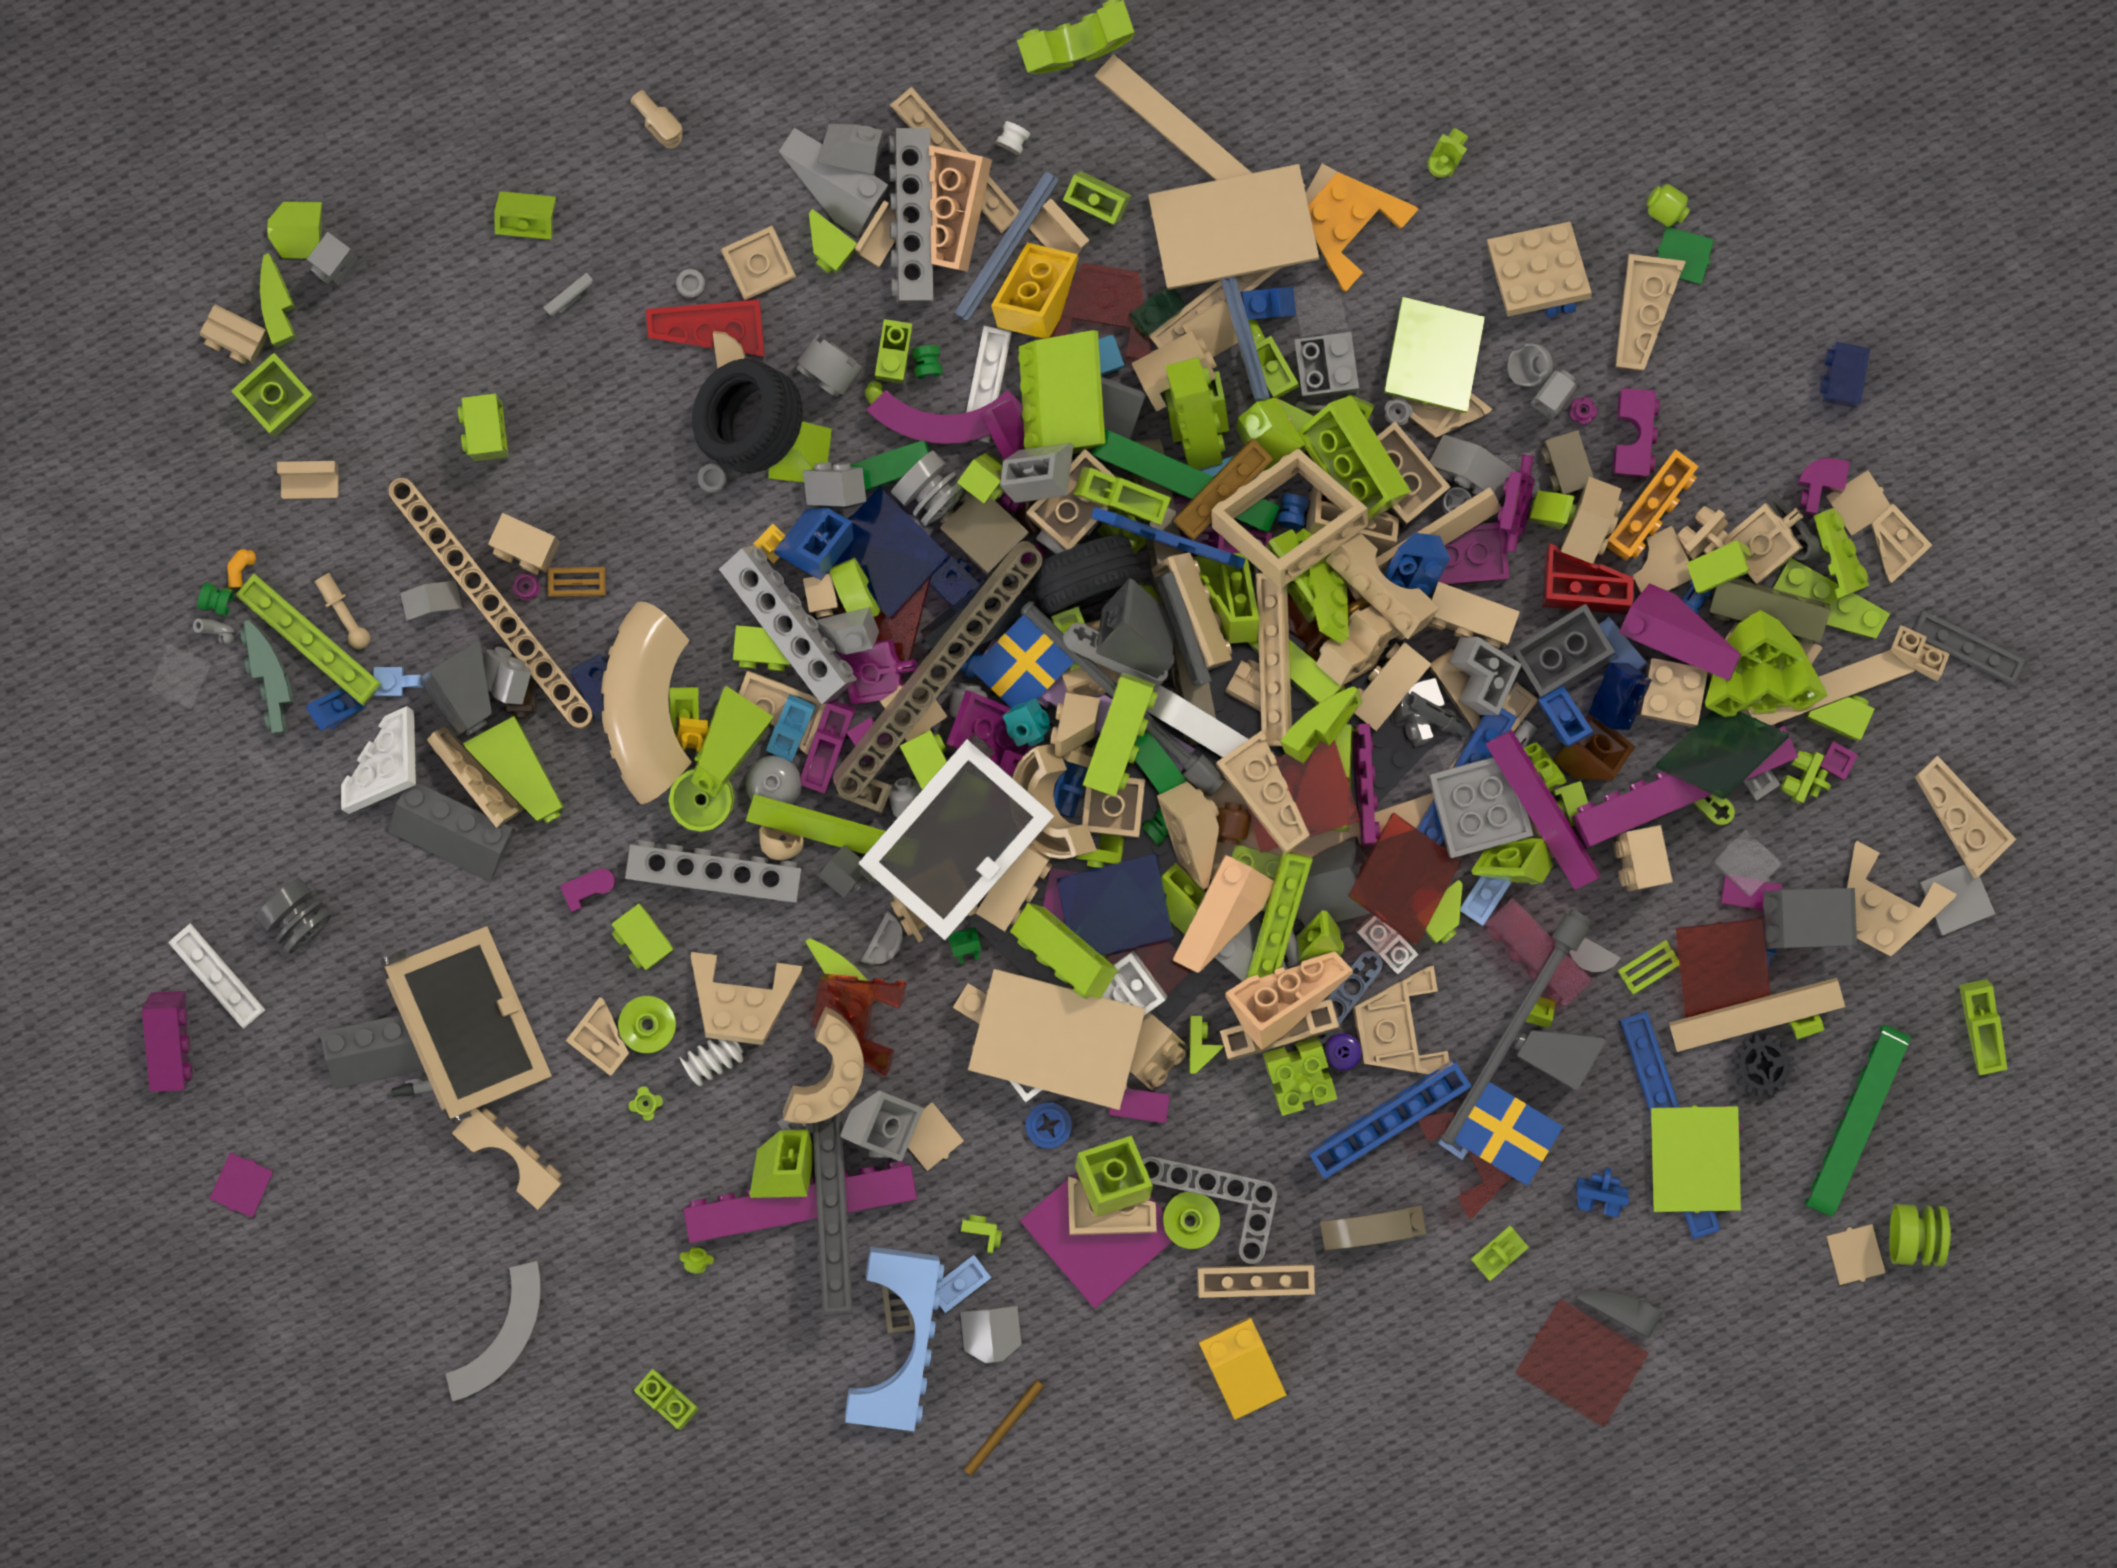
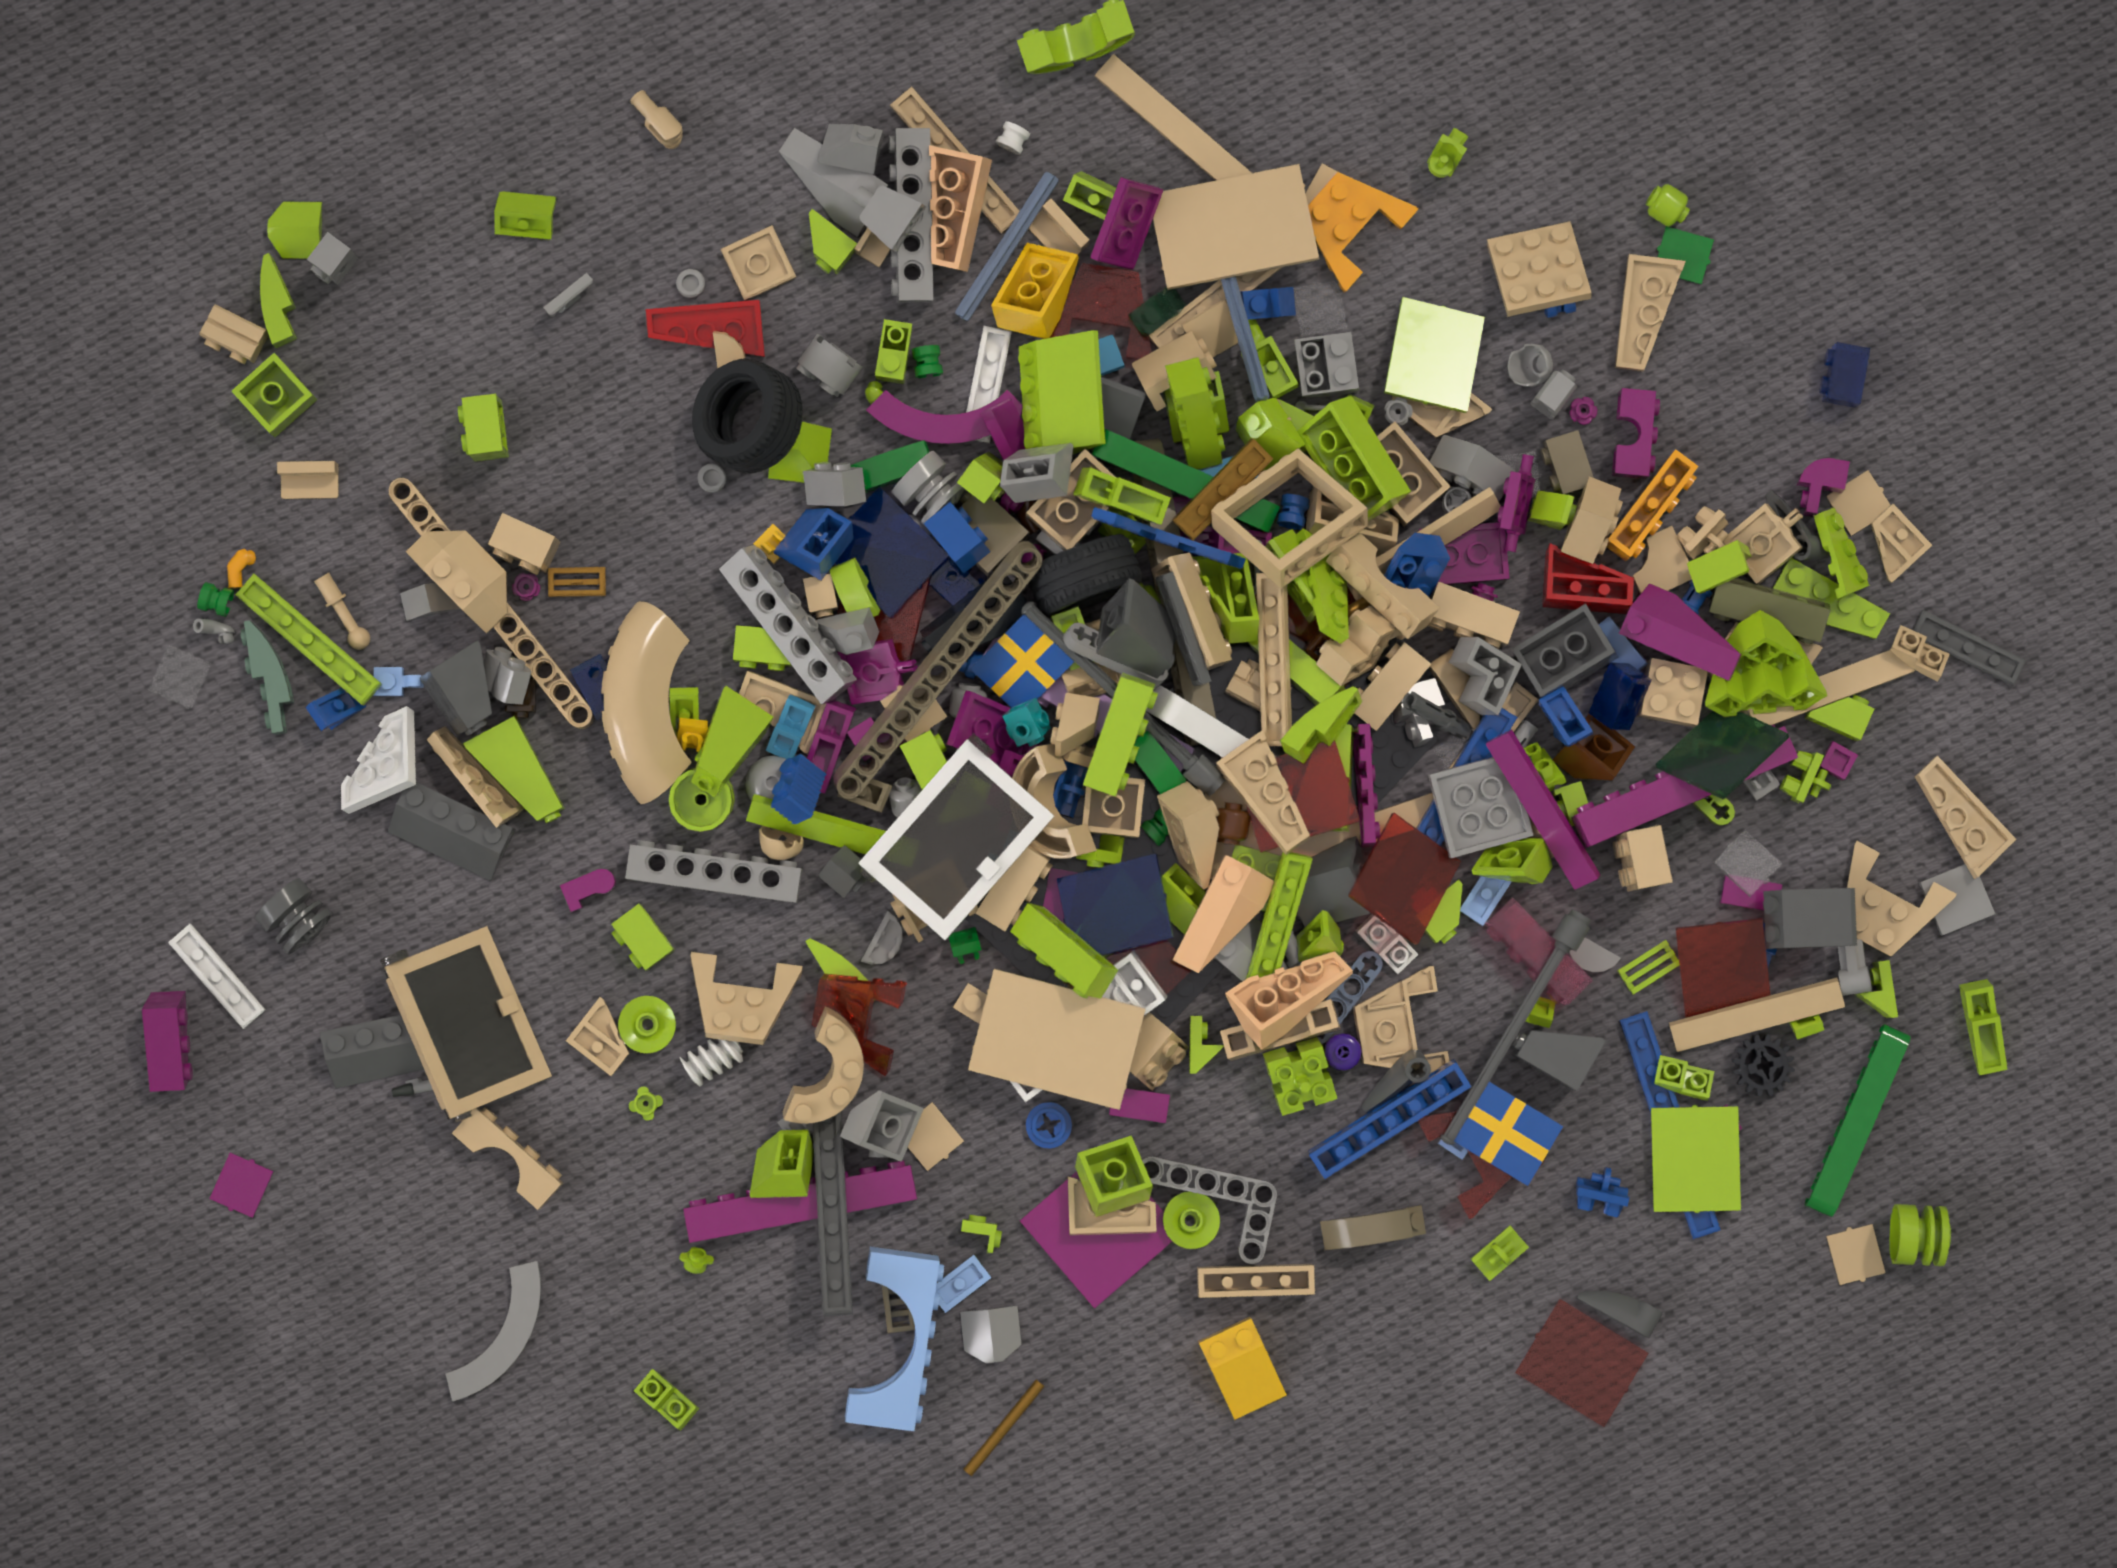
(464, 574): none -> tan wedge
(797, 789): none -> blue brick
(888, 214): none -> light grey torso
(957, 537): none -> blue brick
(1126, 223): none -> magenta tile
(1398, 1079): none -> dark grey piece
(1484, 591): none -> magenta plate
(1683, 1078): none -> lime slope
(1854, 973): none -> light grey piece
(1884, 998): none -> lime slope

